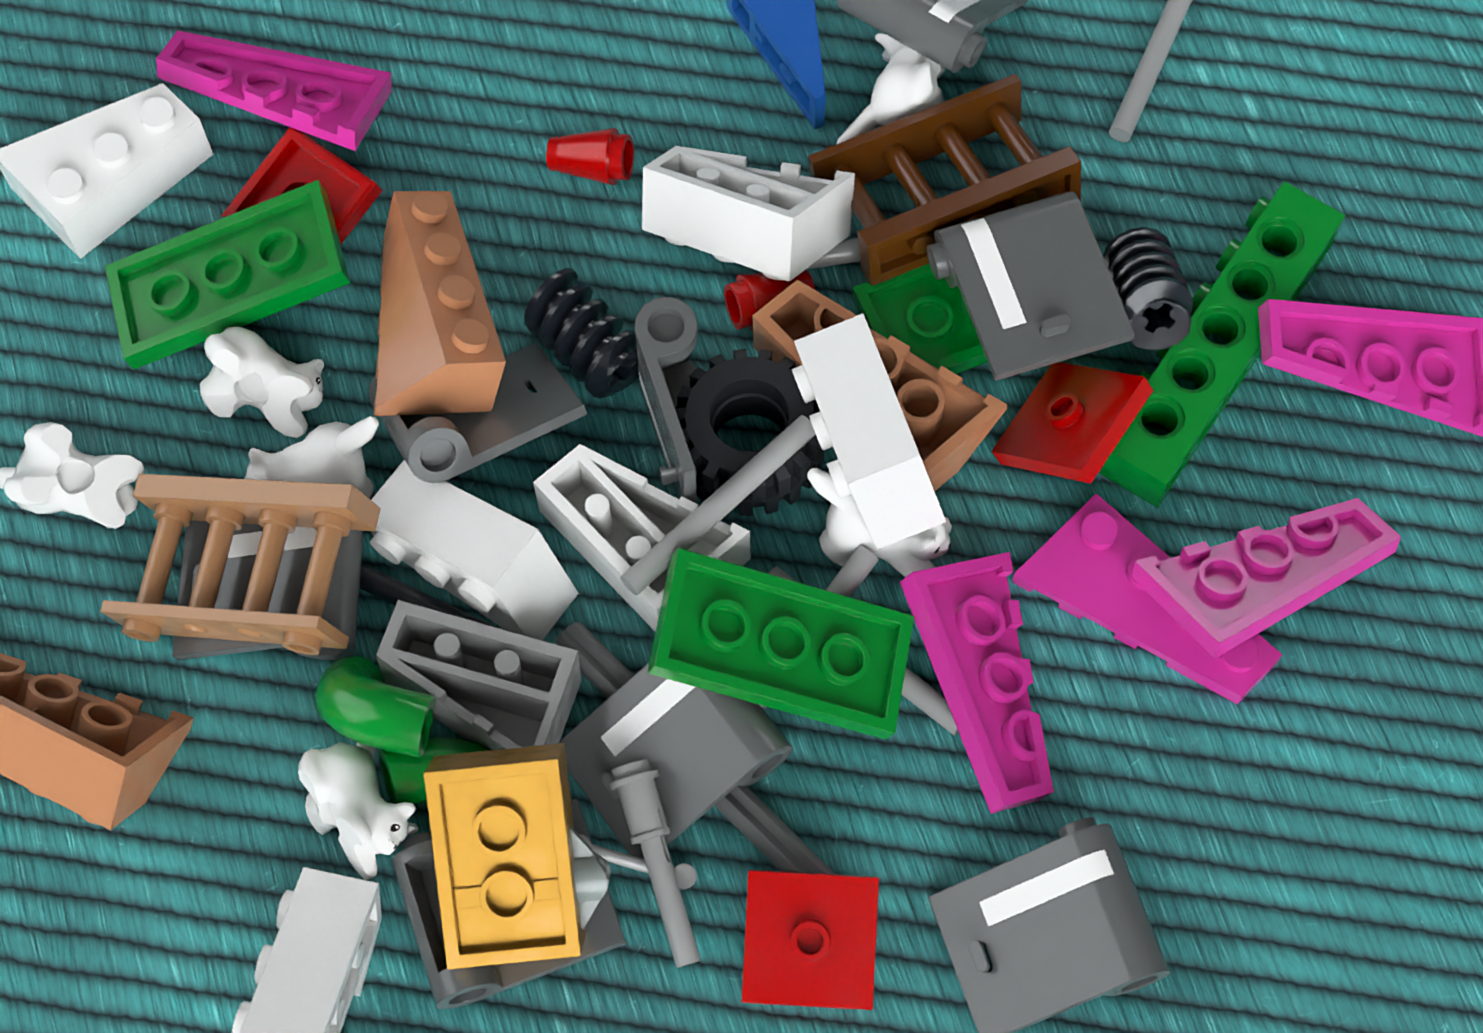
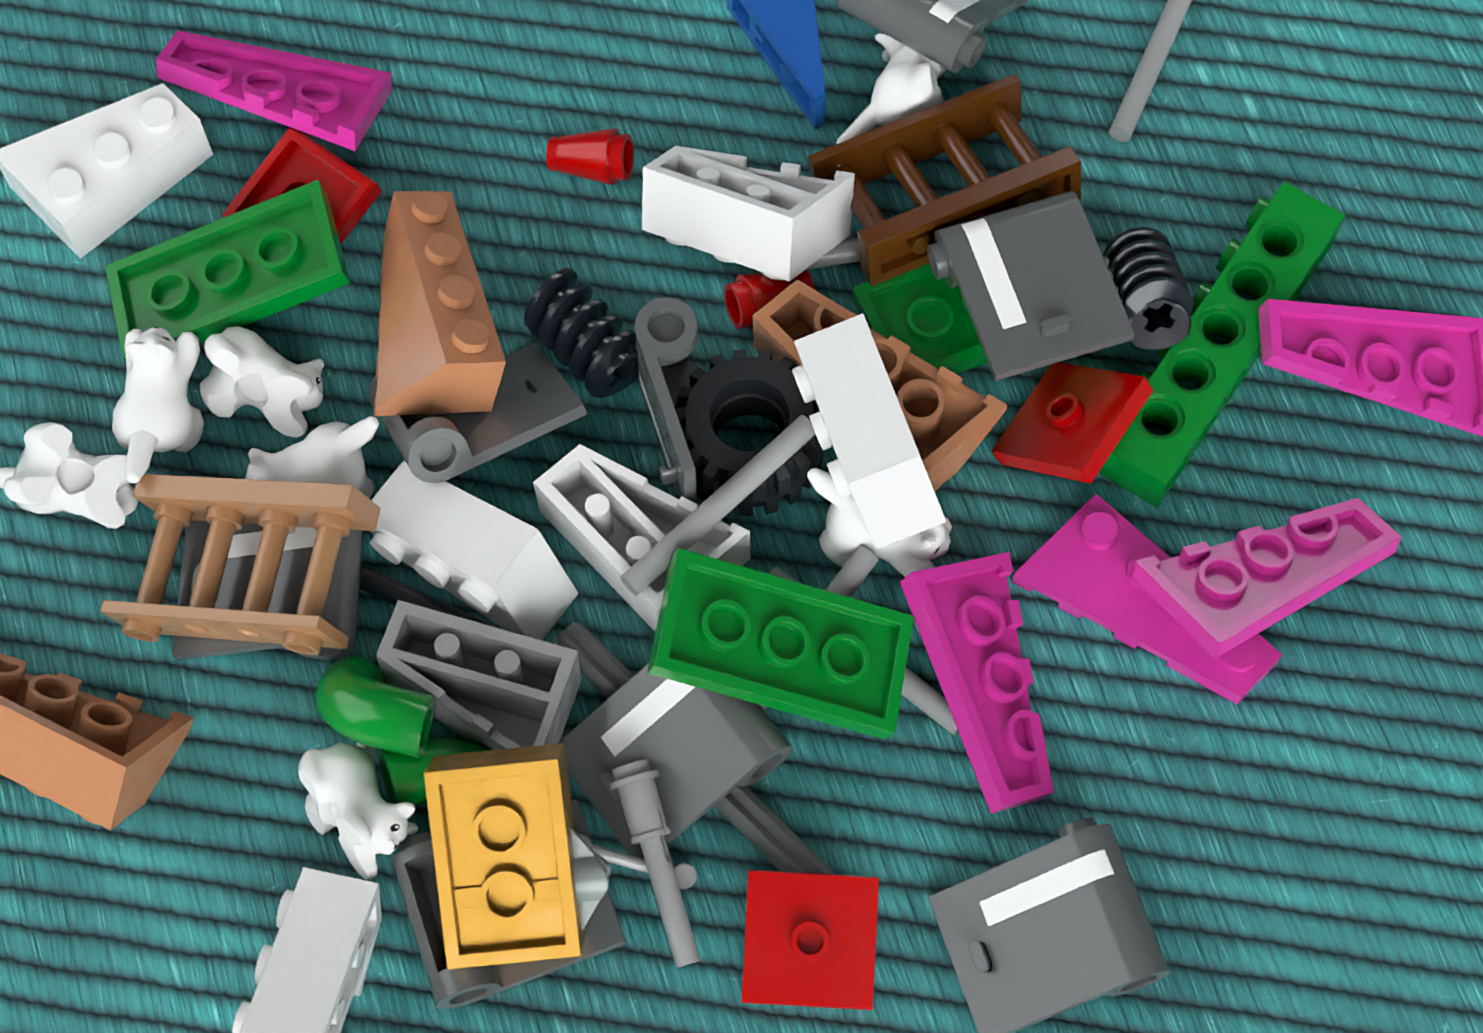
(155, 405): none -> white animal

